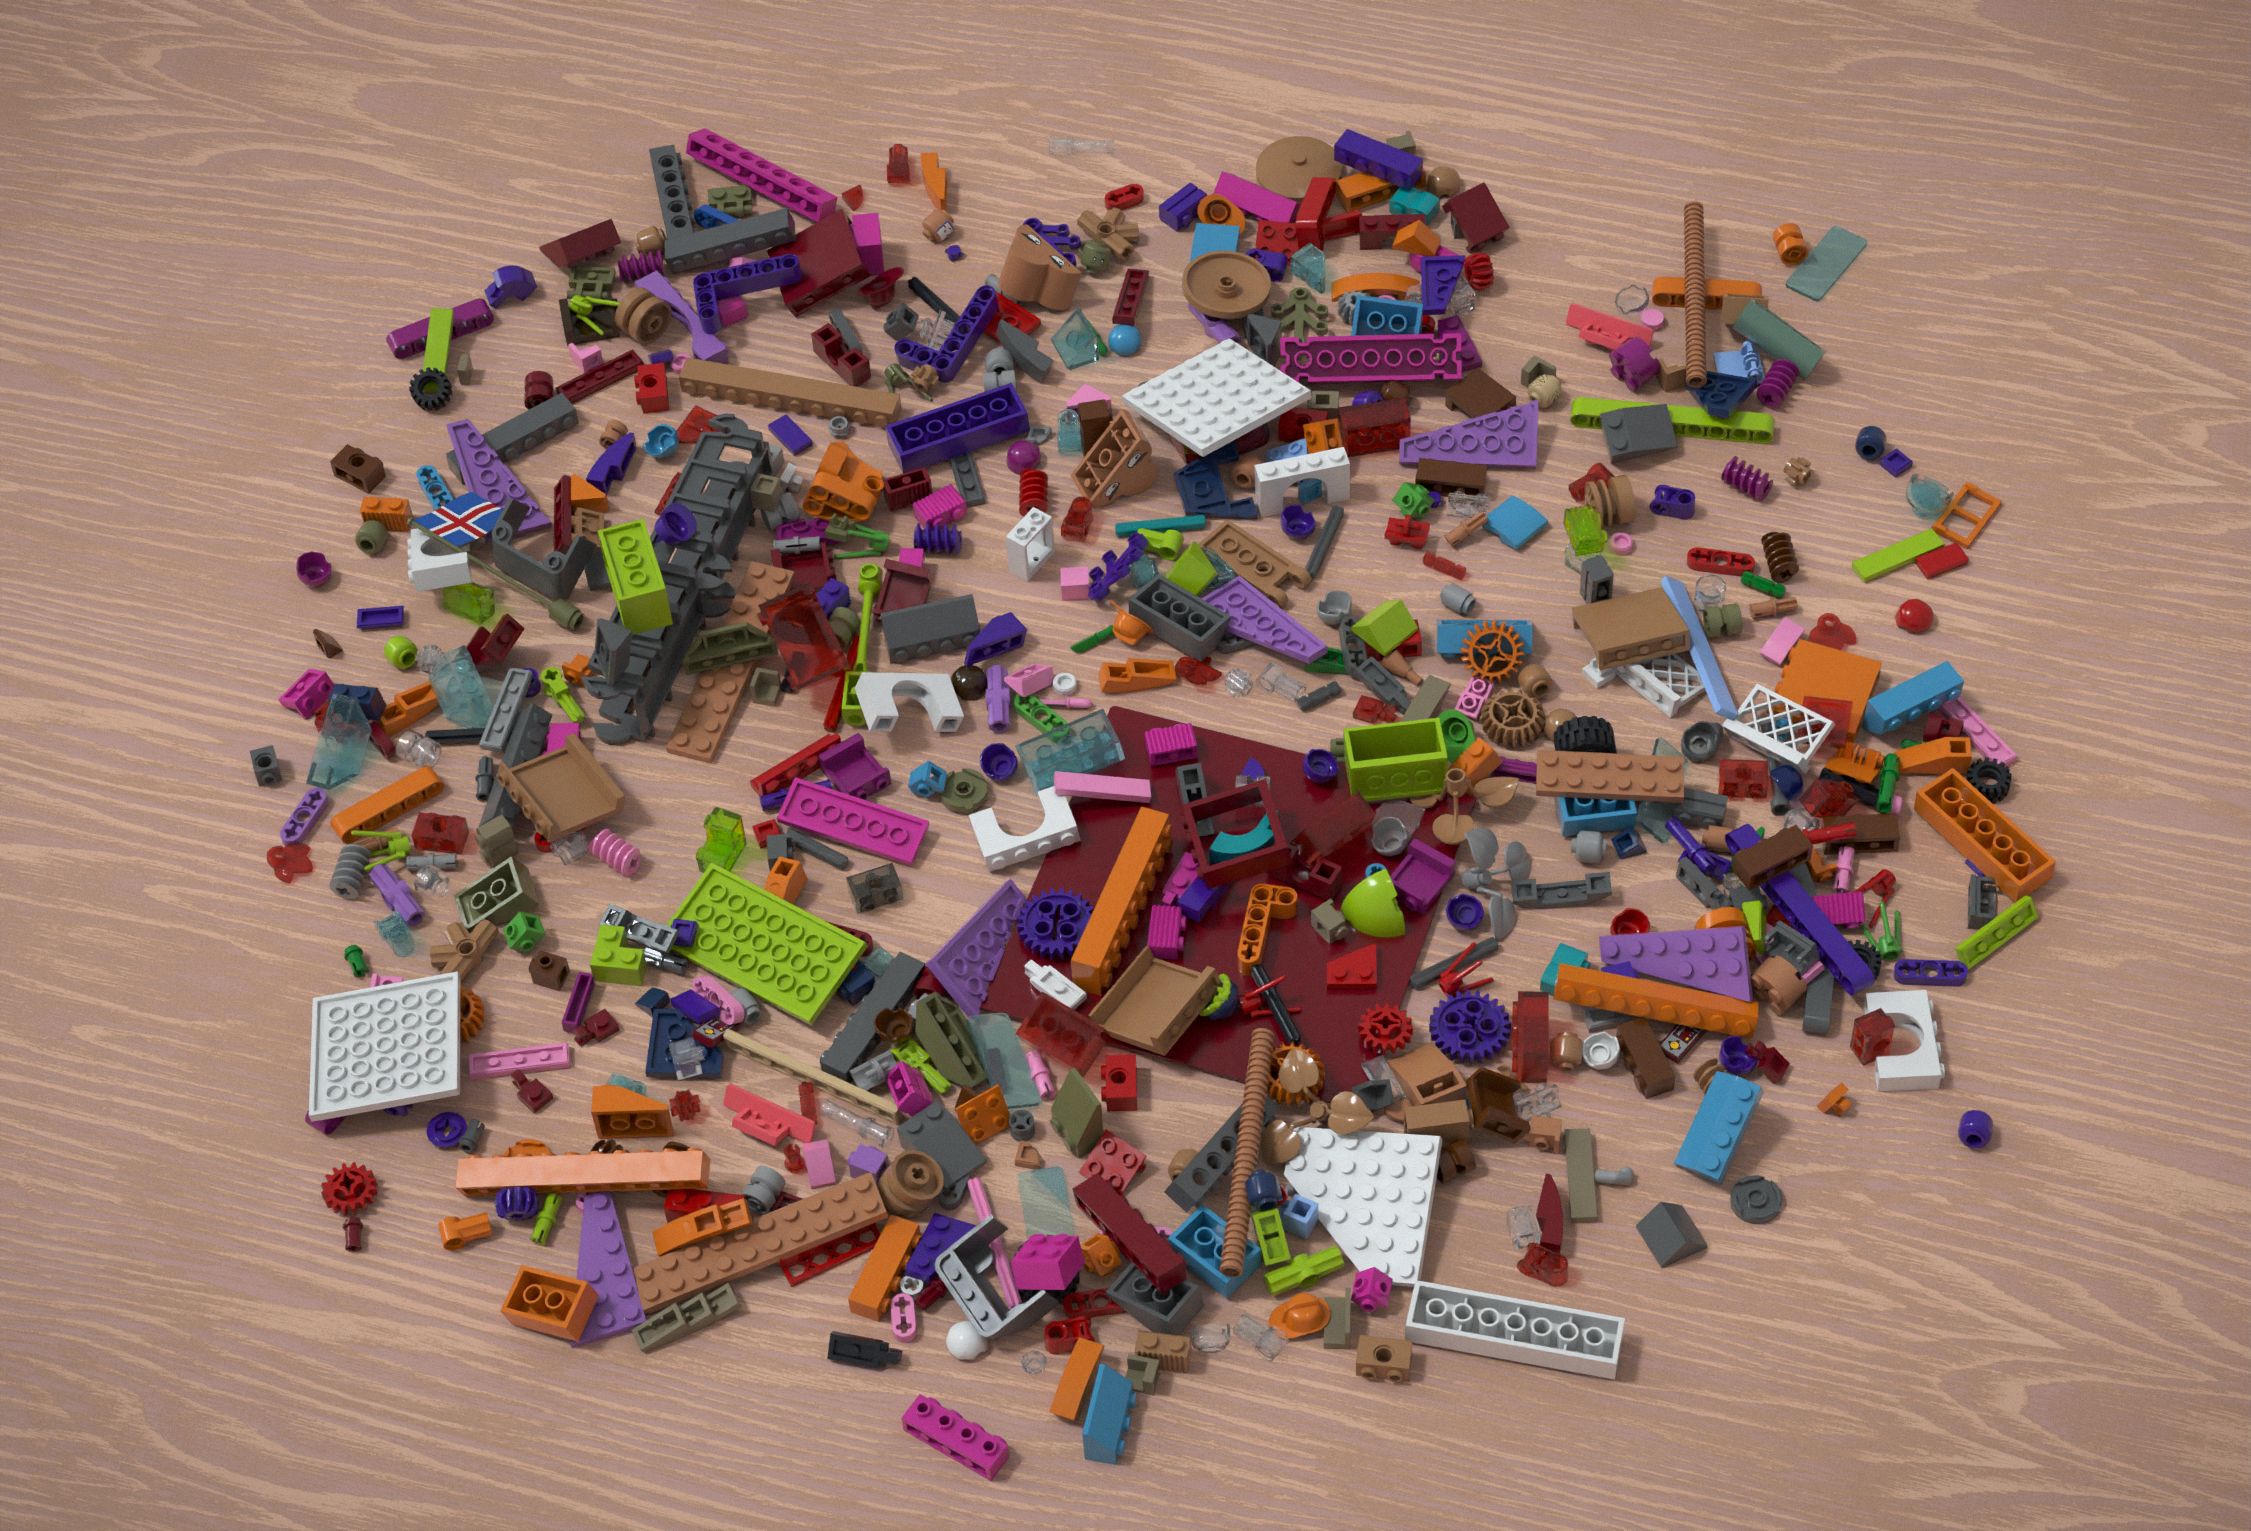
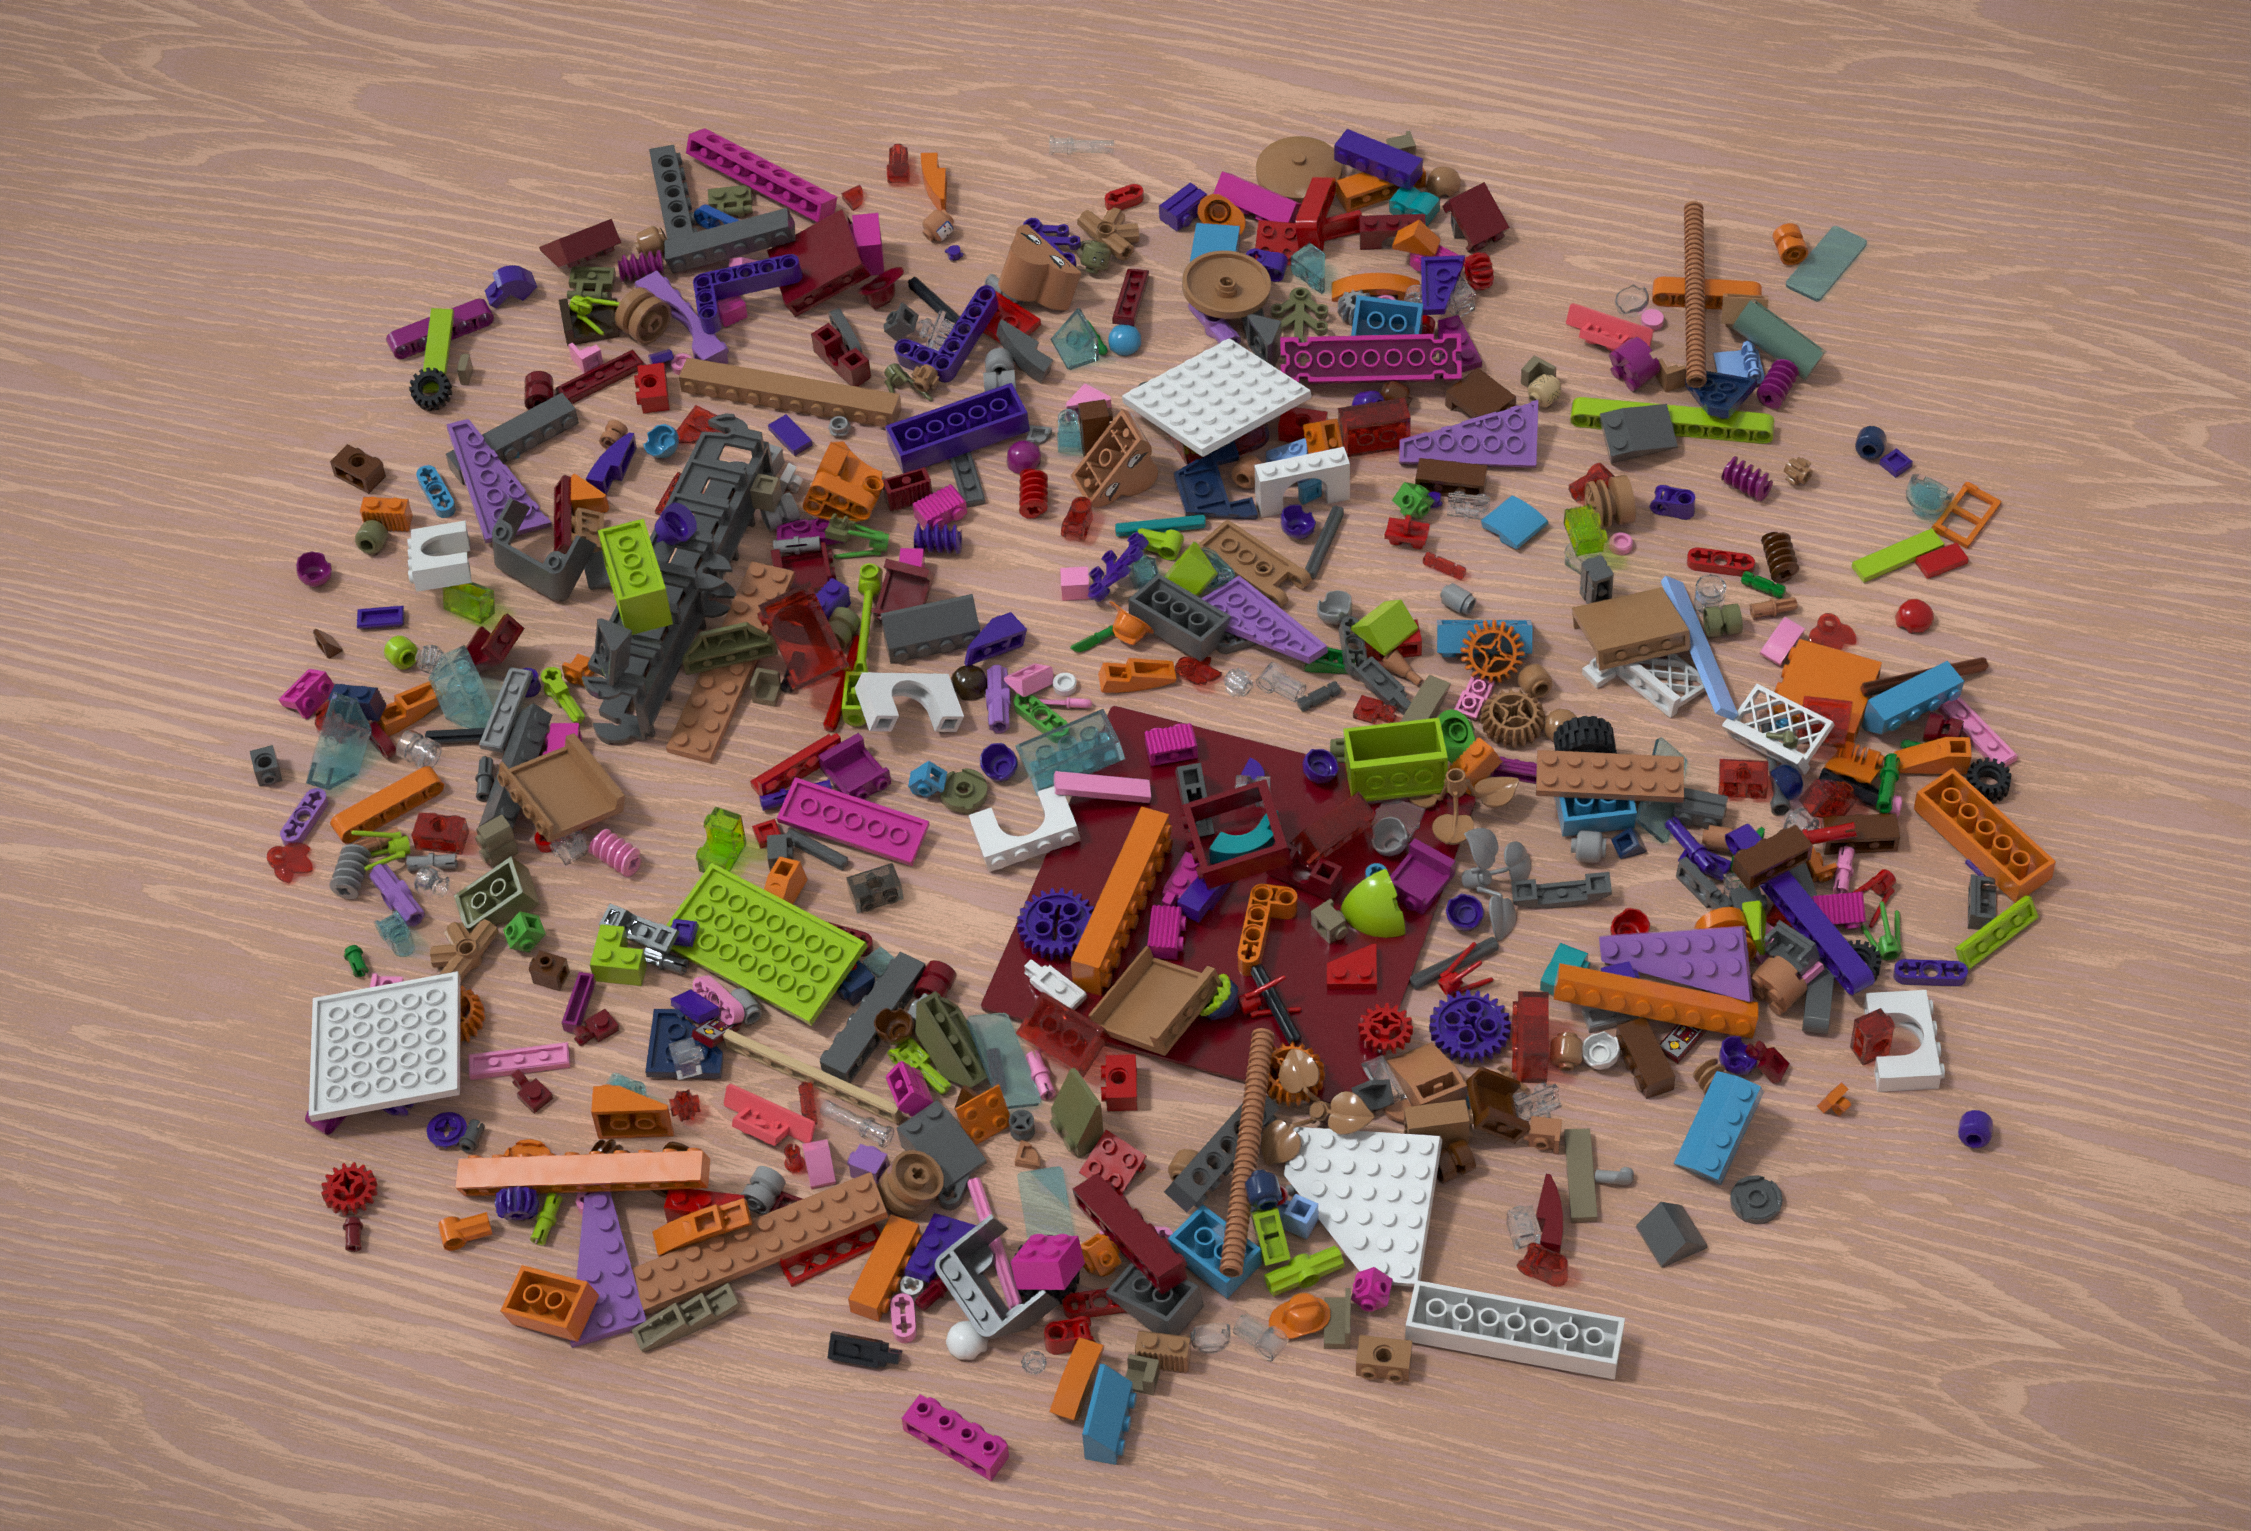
(469, 520): flag -> none
(653, 999): dark blue slope -> none
(873, 1071): light grey hips -> none
(974, 952): medium lavender wing -> none
(1037, 530): white window -> none
(1325, 401): dark tan brick -> none
(1465, 529): nougat axle -> none
(1704, 733): dark grey piece -> none
(1788, 738): none -> olive hand
(1881, 685): none -> copper axle

